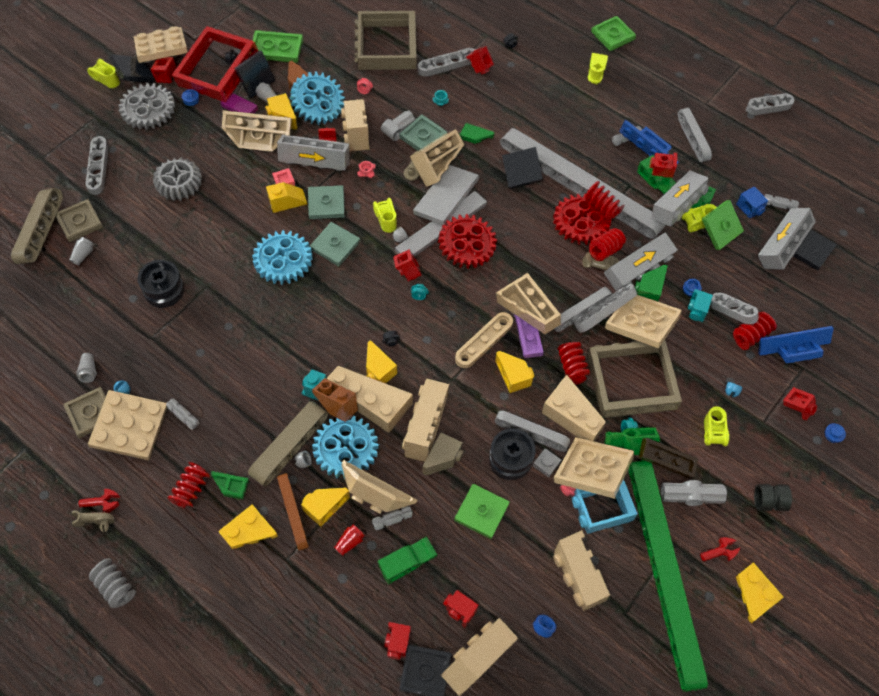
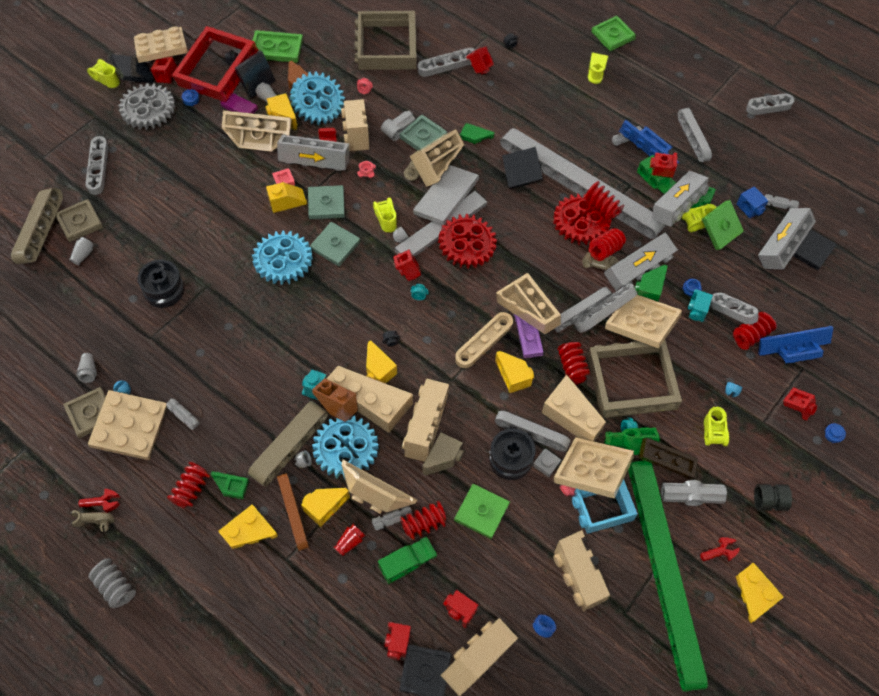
(177, 179): light grey gear -> none
(423, 520): none -> red piece
(441, 98): teal plate -> none

